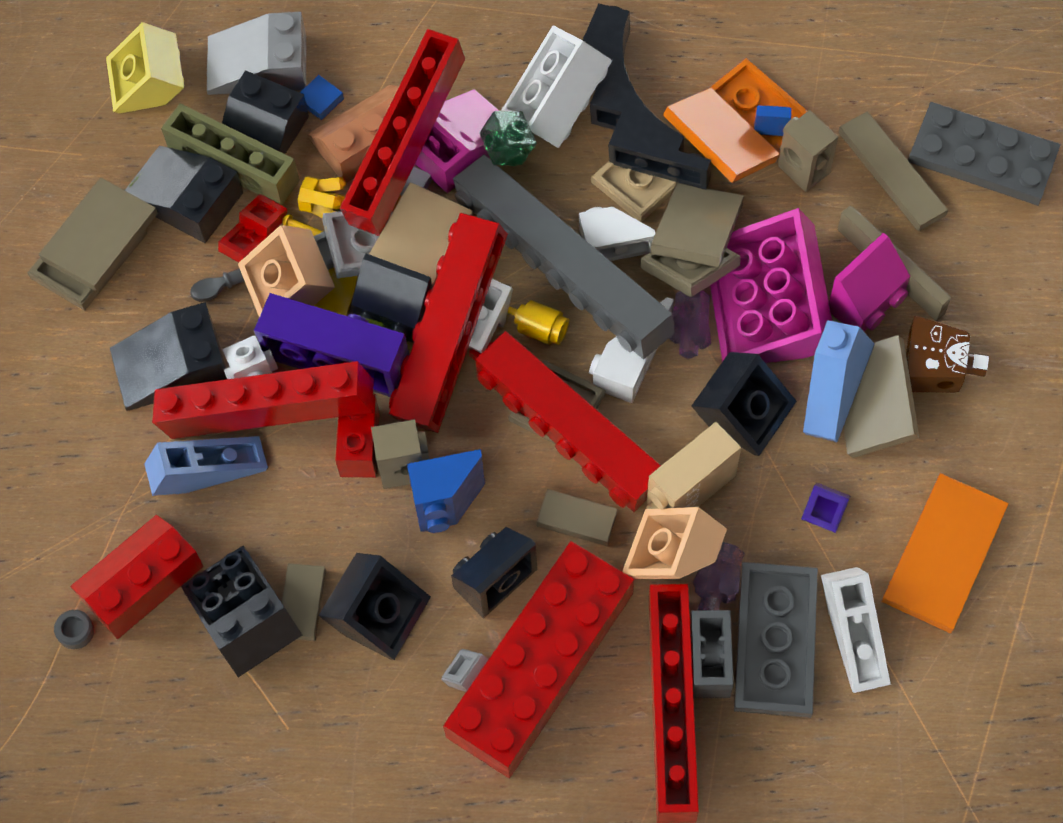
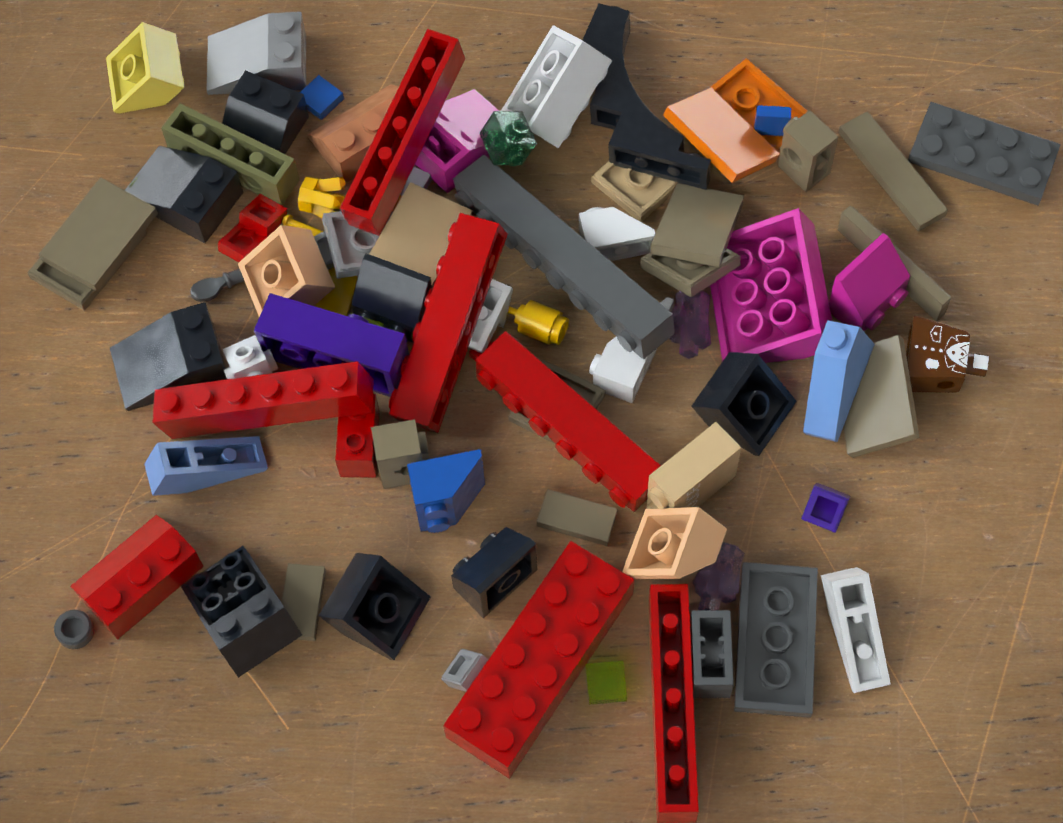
(606, 682): none -> clear neon green tile
(945, 553): orange tile -> none

